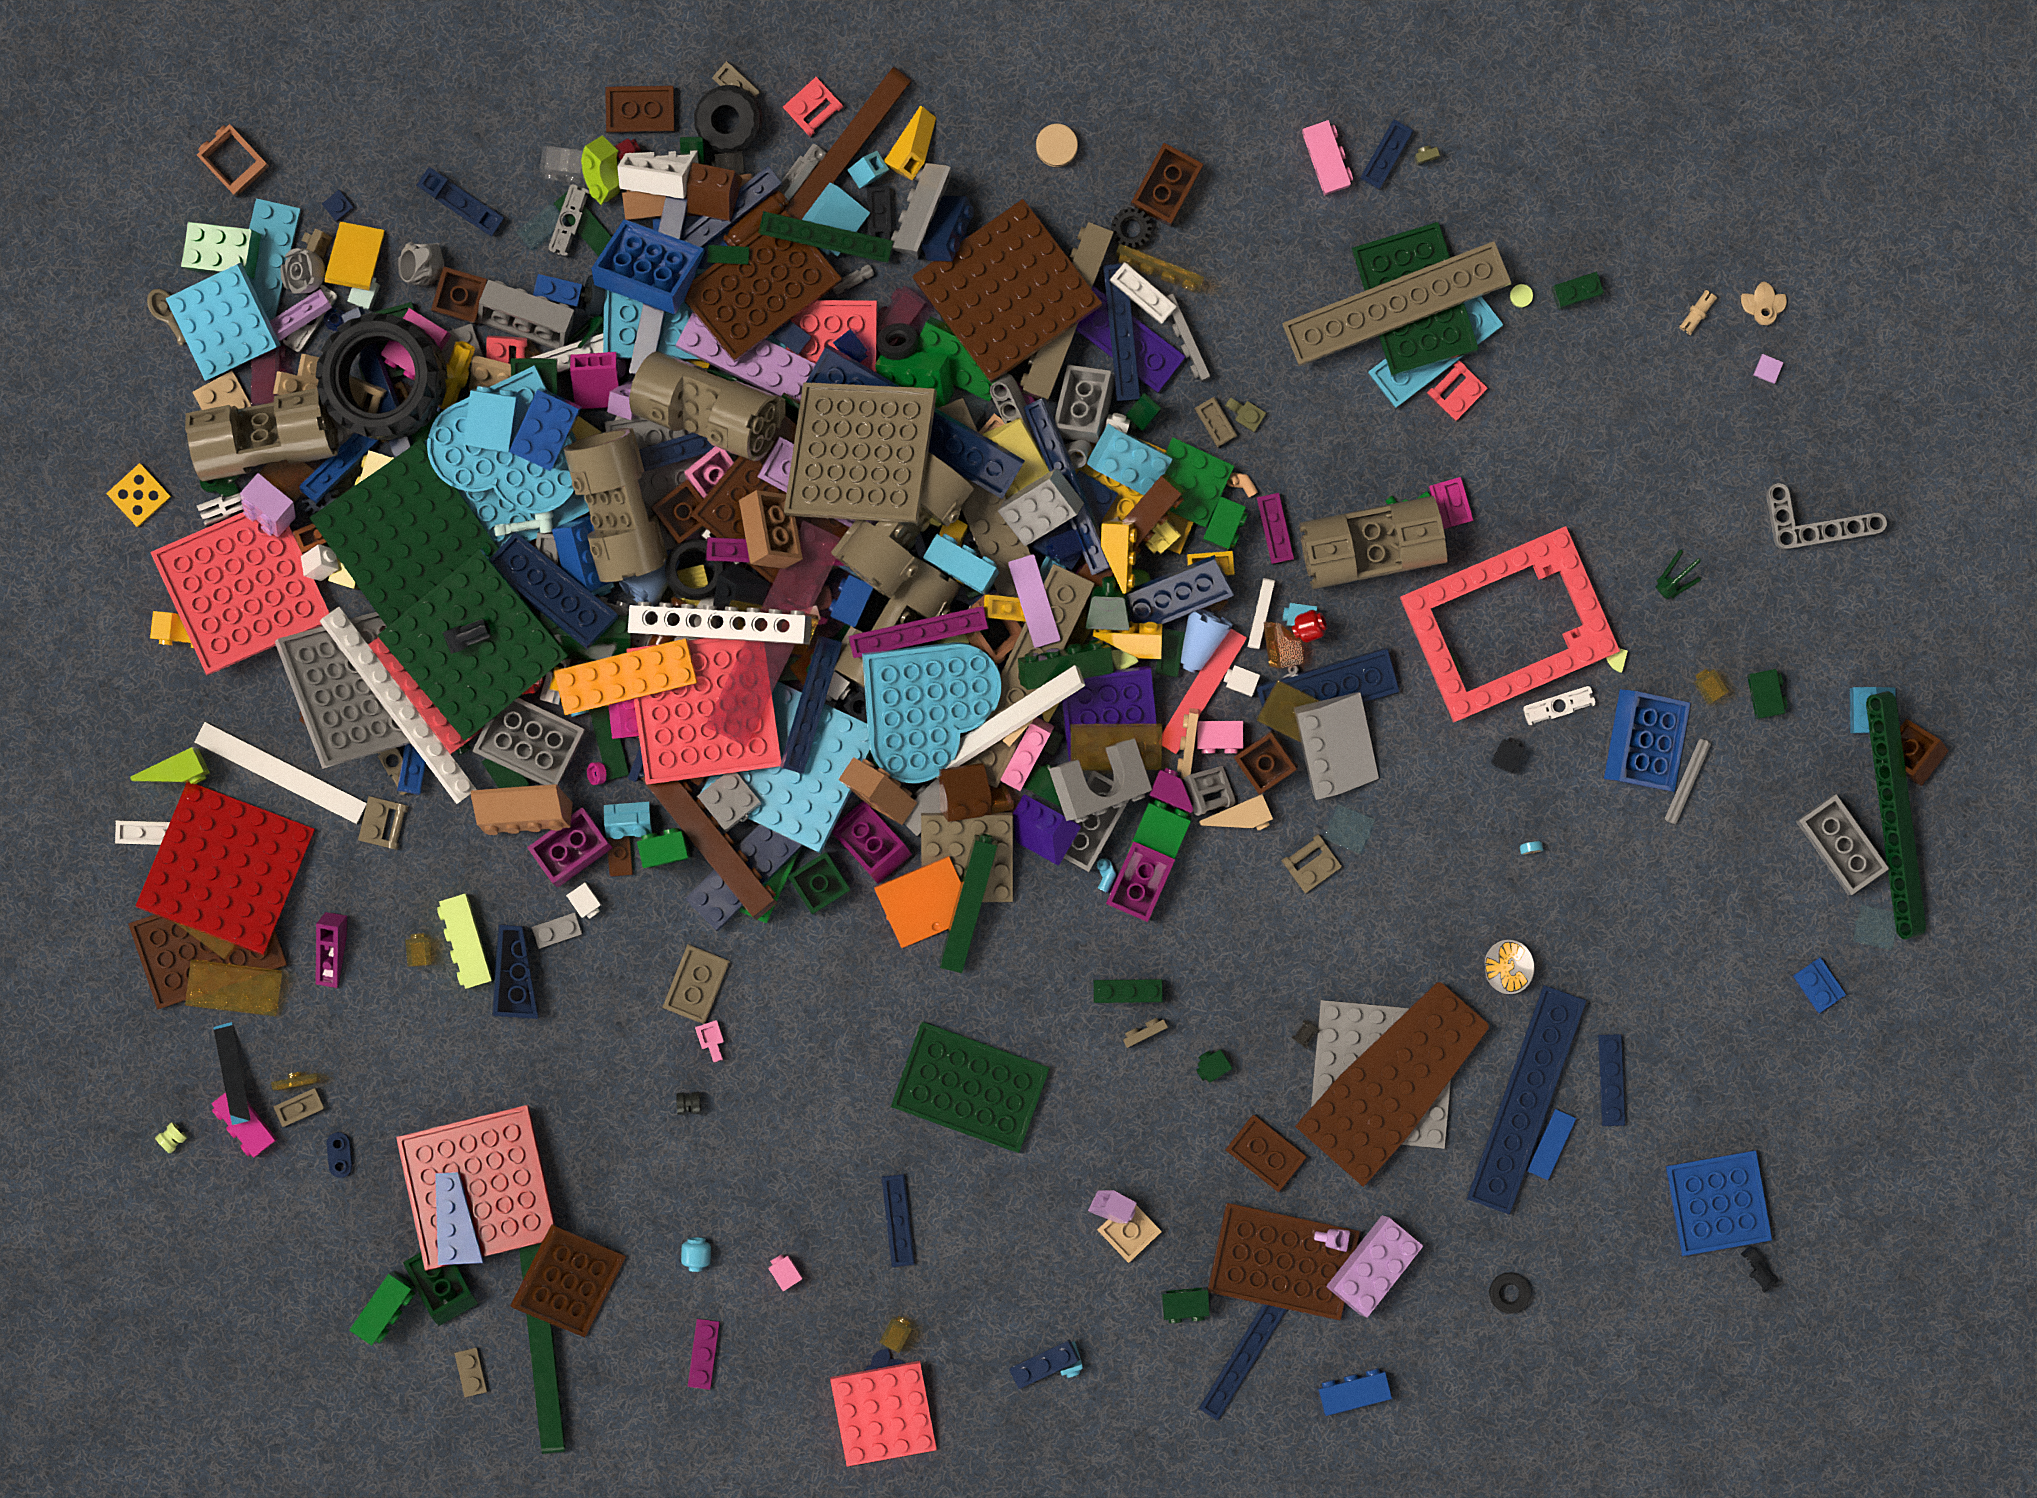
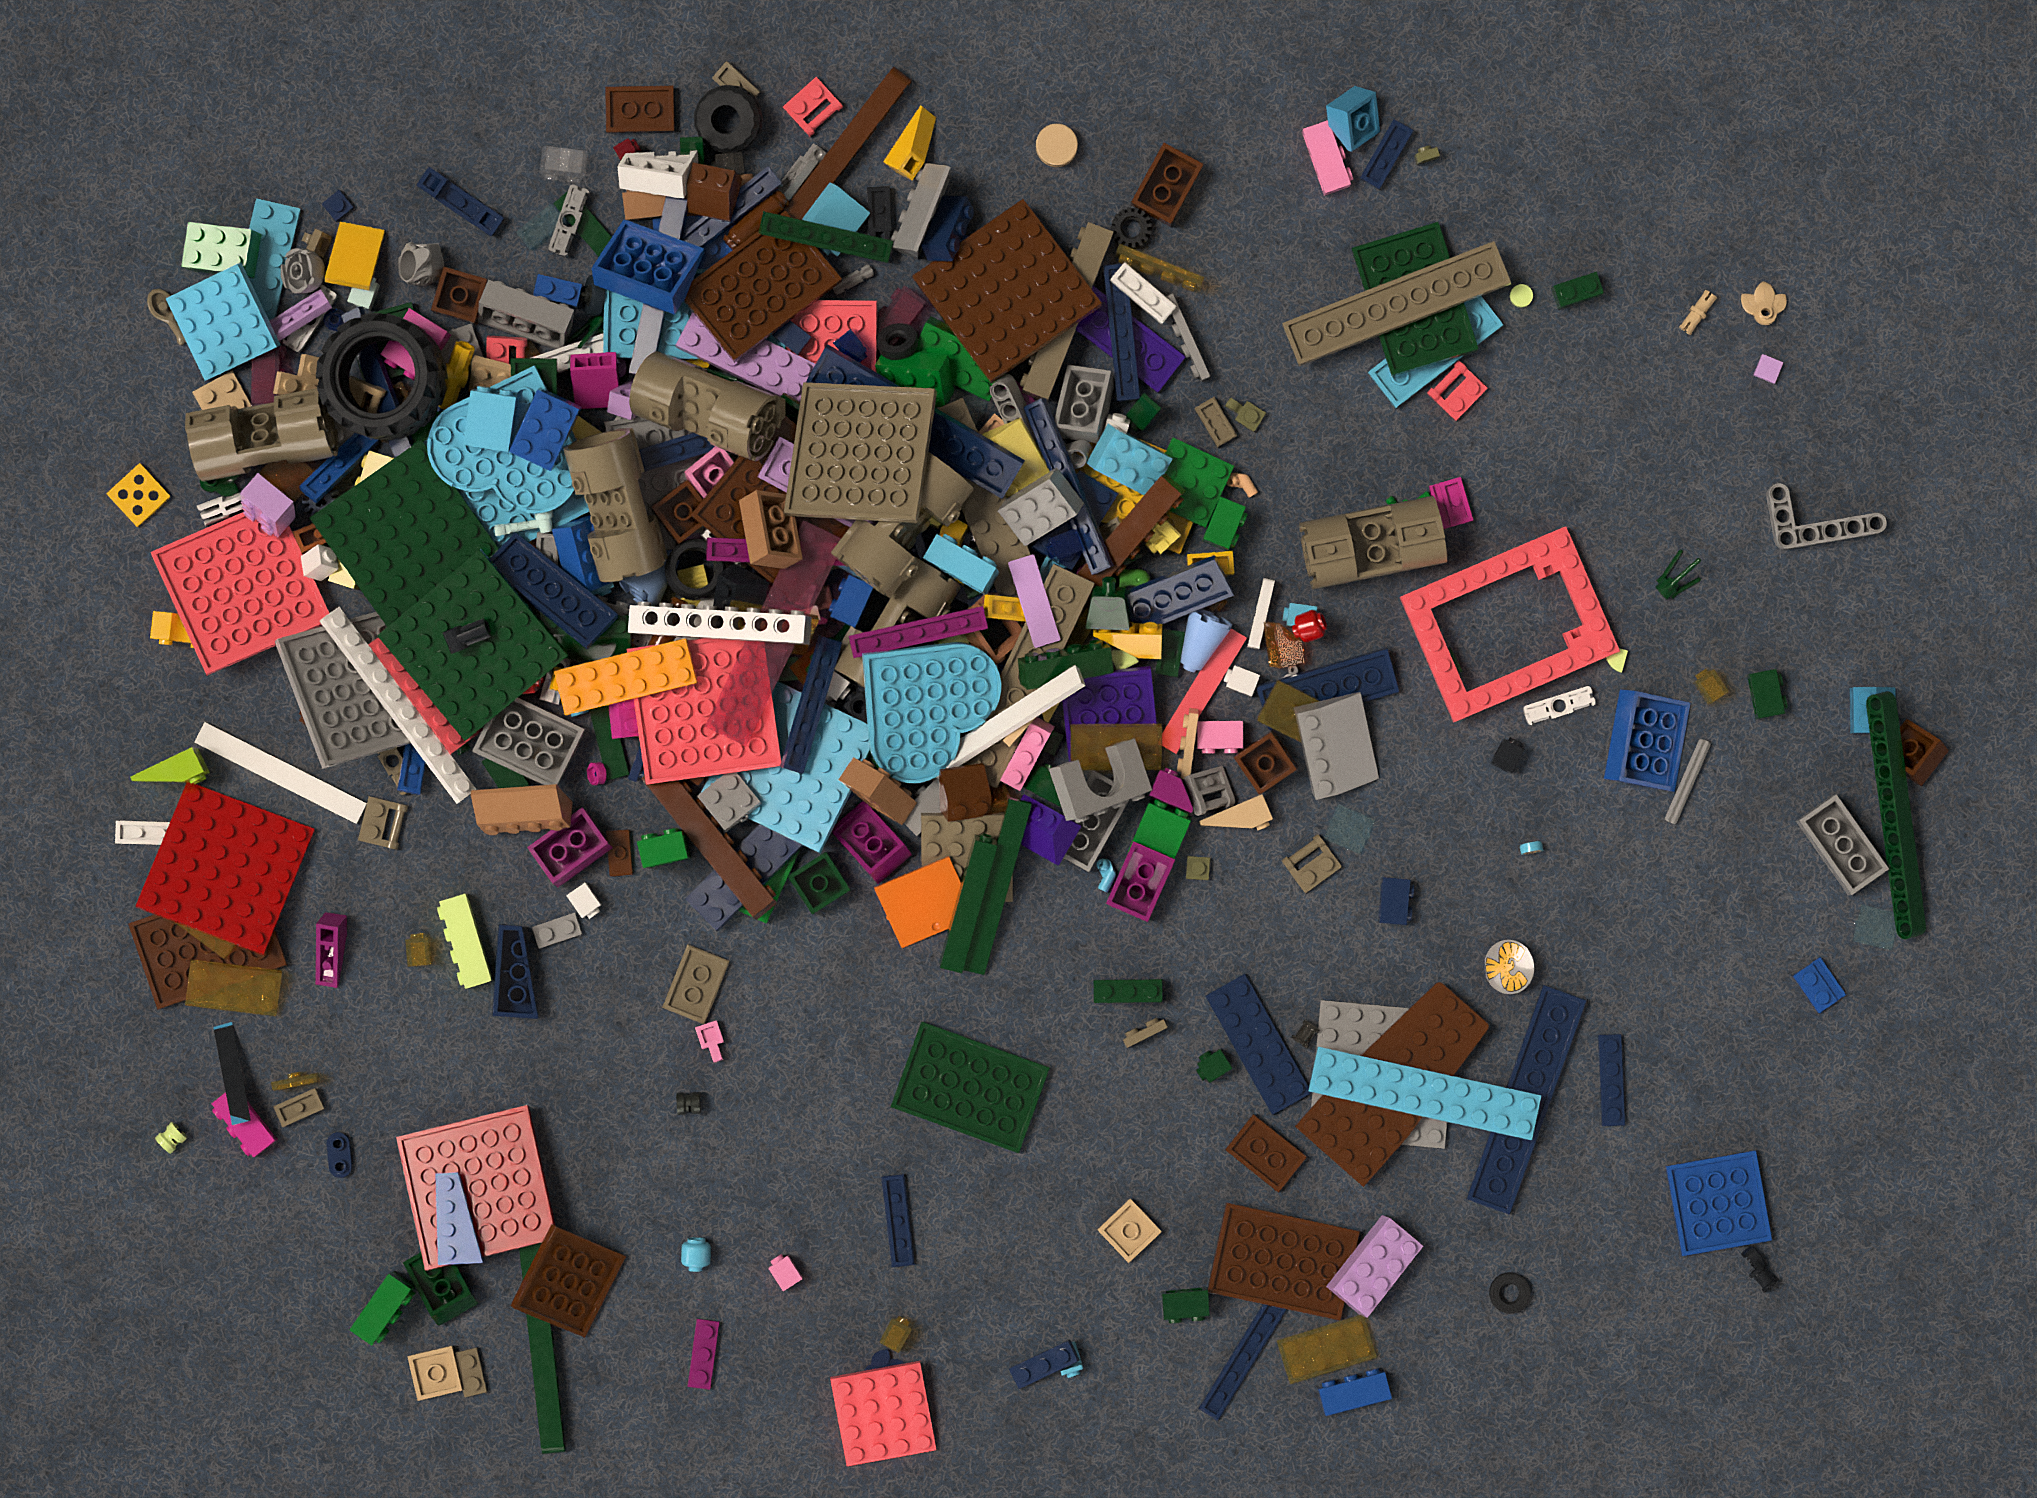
(248, 176): nougat window -> none
(435, 1373): none -> tan plate
(601, 169): lime brick -> none
(627, 820): medium azure brick -> none
(728, 254): dark green sticker -> none
(868, 169): medium azure brick -> none
(1008, 846): none -> dark green tile
(1113, 1206): lavender slope -> none
(1117, 546): yellow slope -> none
(1197, 868): none -> olive plate
(1258, 1044): none -> dark blue plate
(1275, 528): magenta plate -> none
(1326, 1348): none -> clear yellow plate
(1334, 1238): lavender piece -> none
(1354, 117): none -> dark azure slope
(1395, 901): none -> dark blue brick
(1424, 1093): none -> medium azure plate
(1551, 1144): blue tile -> none

